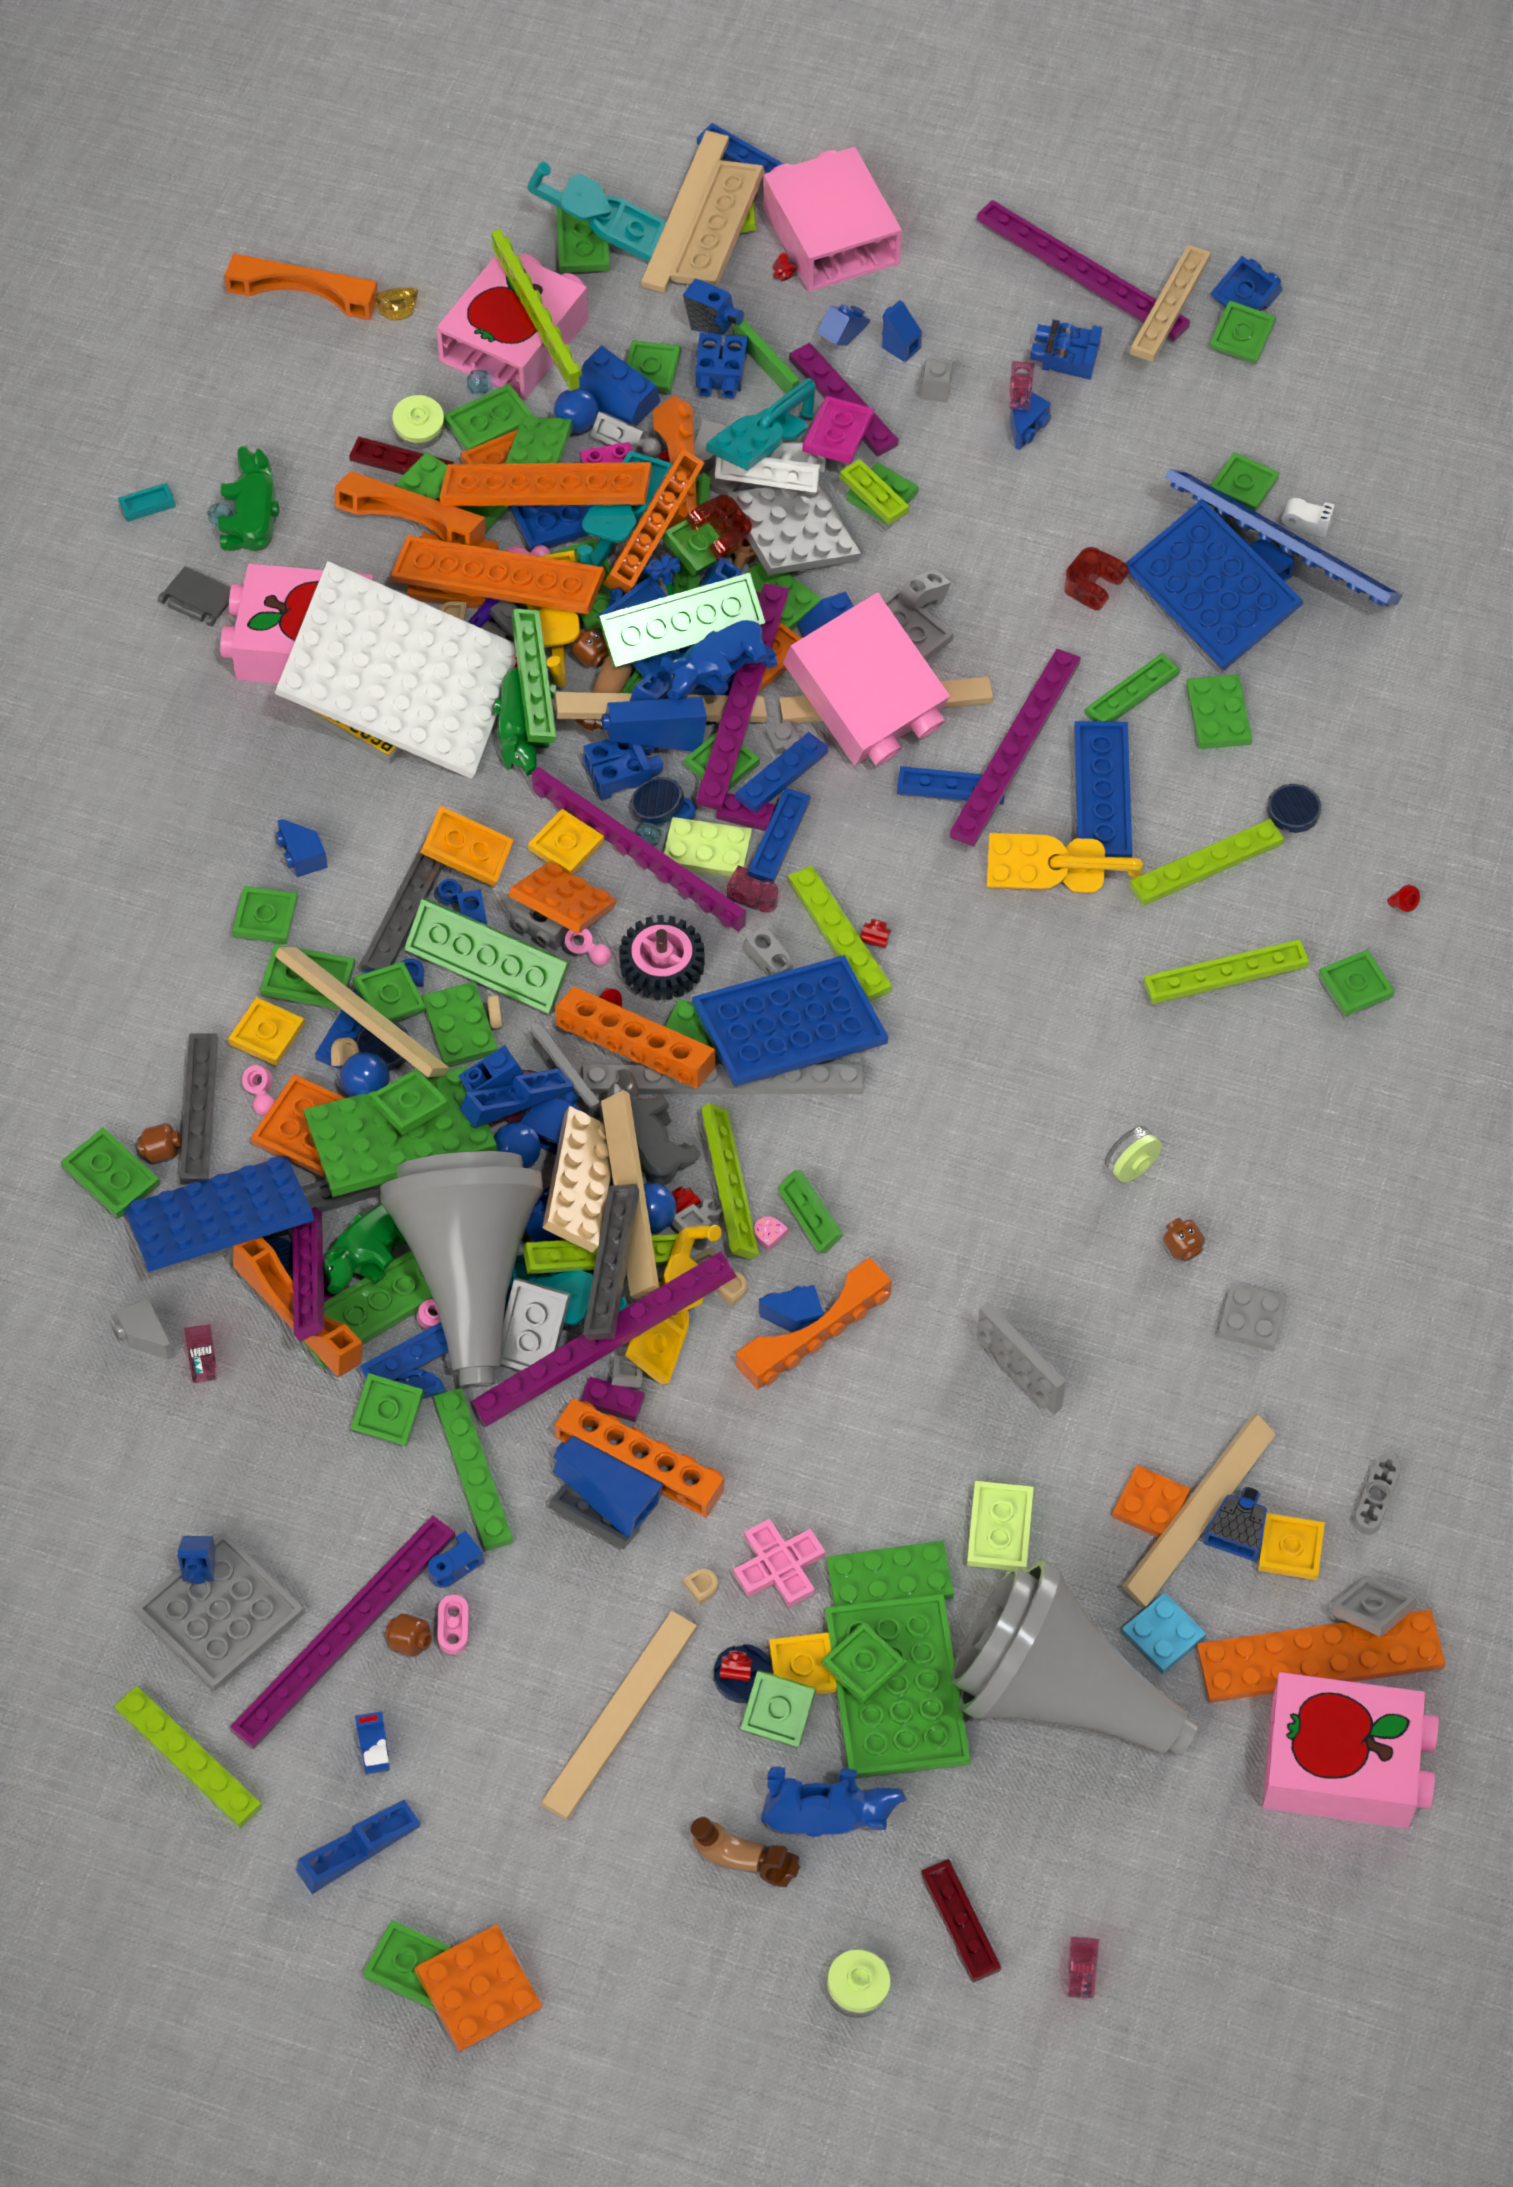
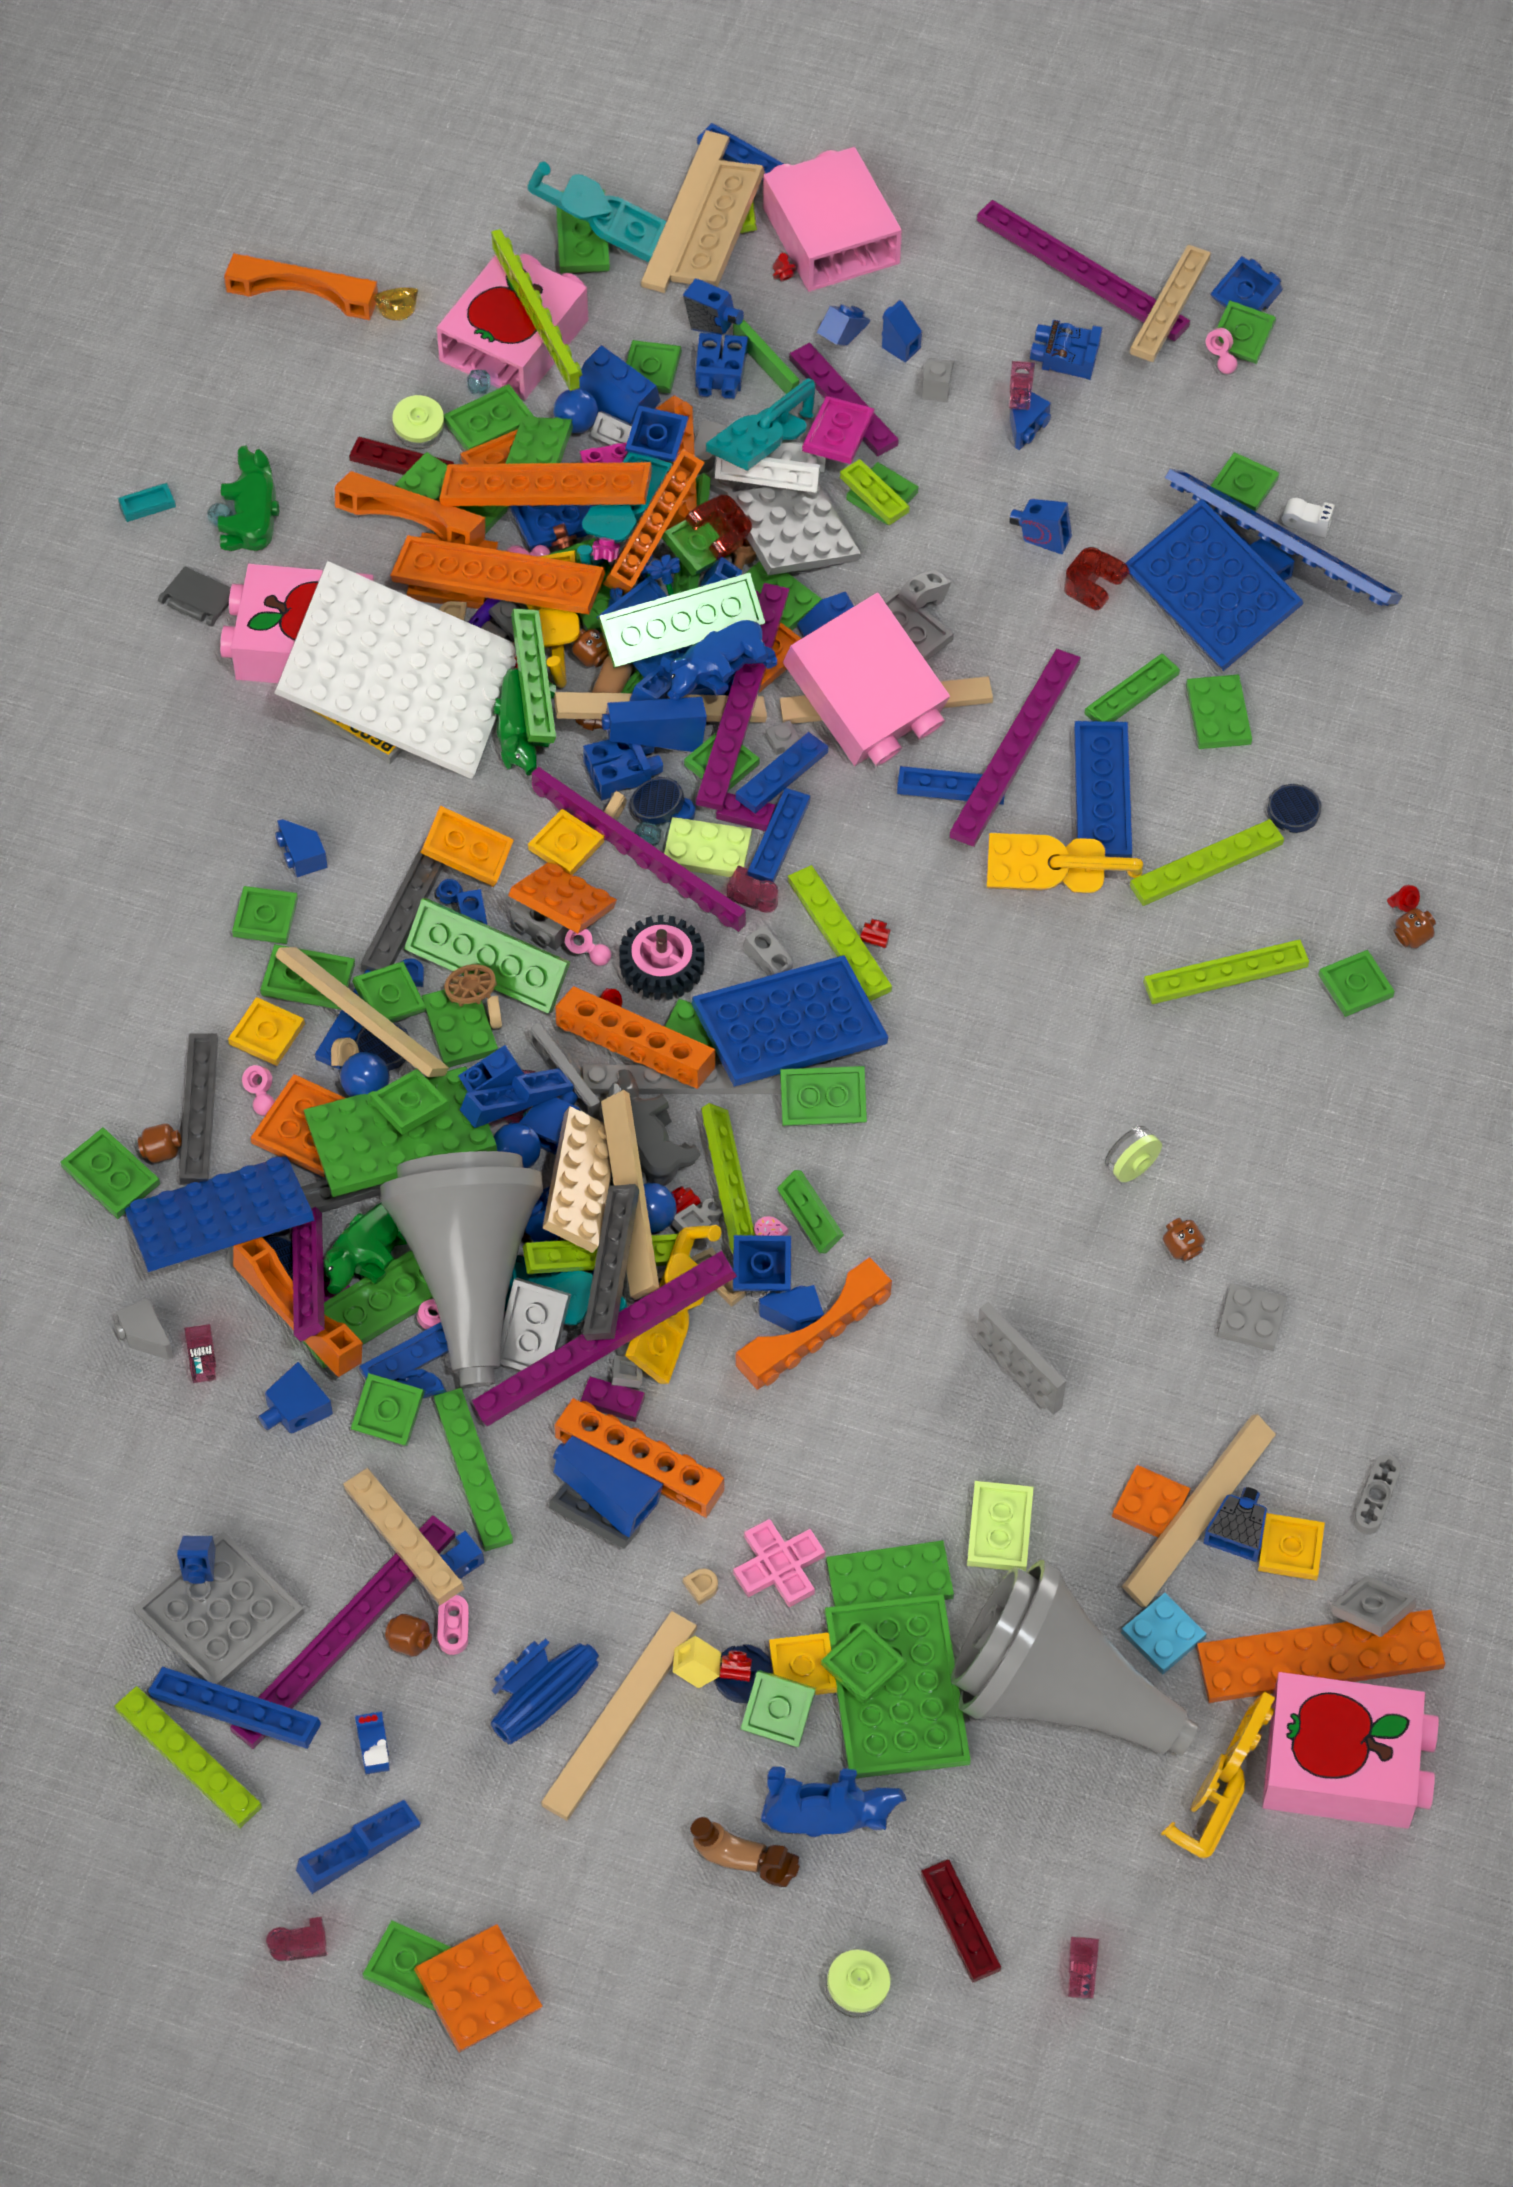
(235, 1707): none -> blue plate
(295, 1401): none -> blue torso
(298, 1942): none -> clear pink leg
(403, 1536): none -> tan plate
(466, 987): none -> medium nougat wheel
(539, 1687): none -> blue plate
(562, 536): none -> copper plate
(605, 549): none -> dark pink plate
(616, 805): none -> tan tile
(656, 433): none -> blue slope
(697, 1662): none -> light yellow panel
(762, 1263): none -> blue slope
(823, 1096): none -> bright green plate
(1044, 524): none -> blue torso
(1226, 363): none -> bright pink plate
(1228, 1770): none -> yellow plate
(1415, 928): none -> dark orange head

